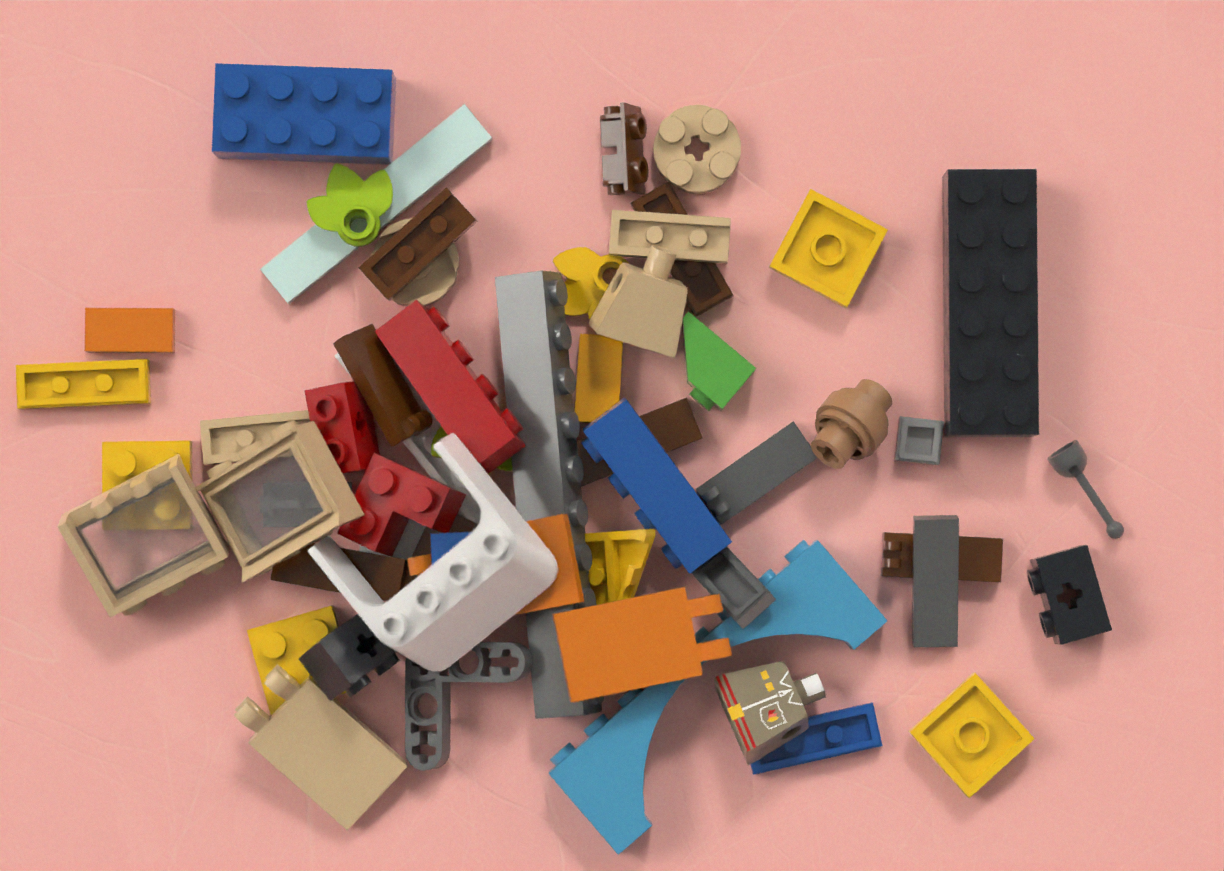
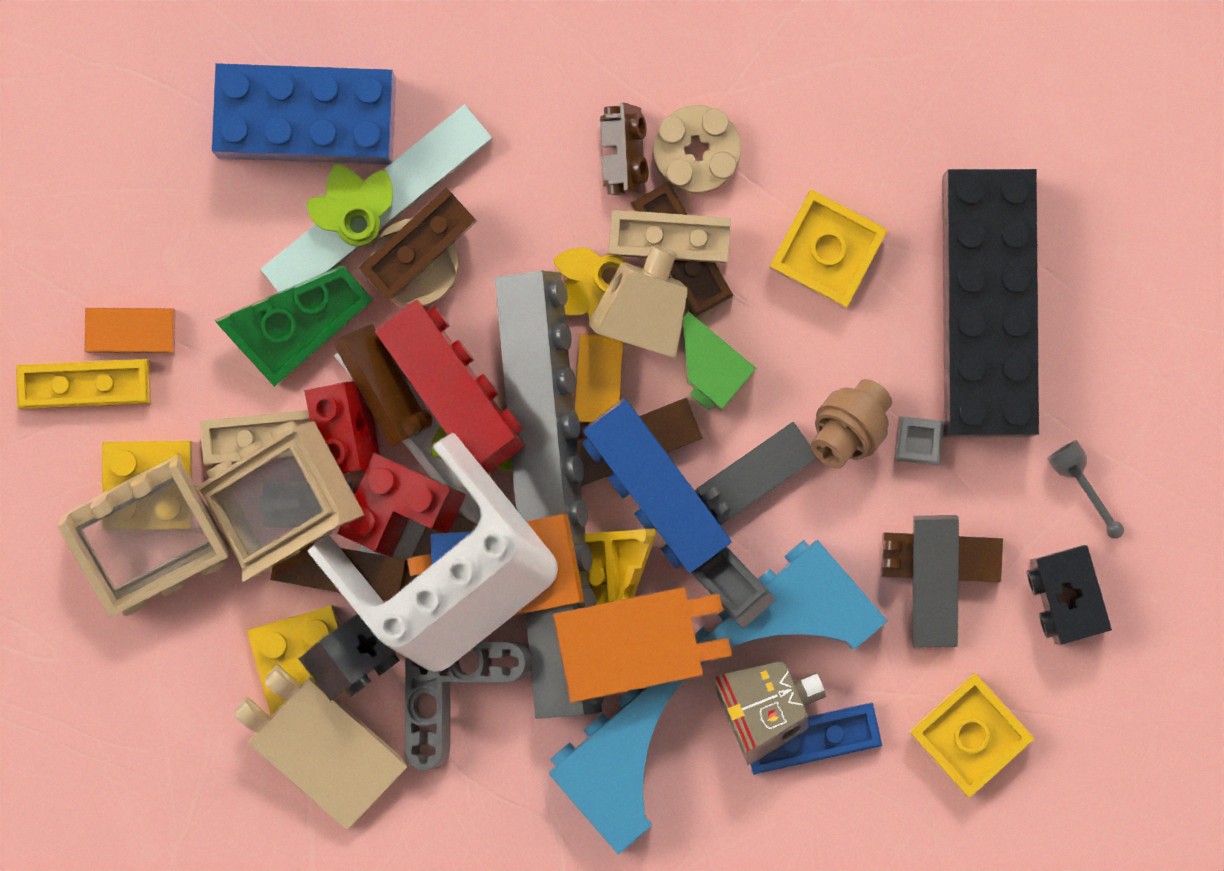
(294, 322): none -> green wing

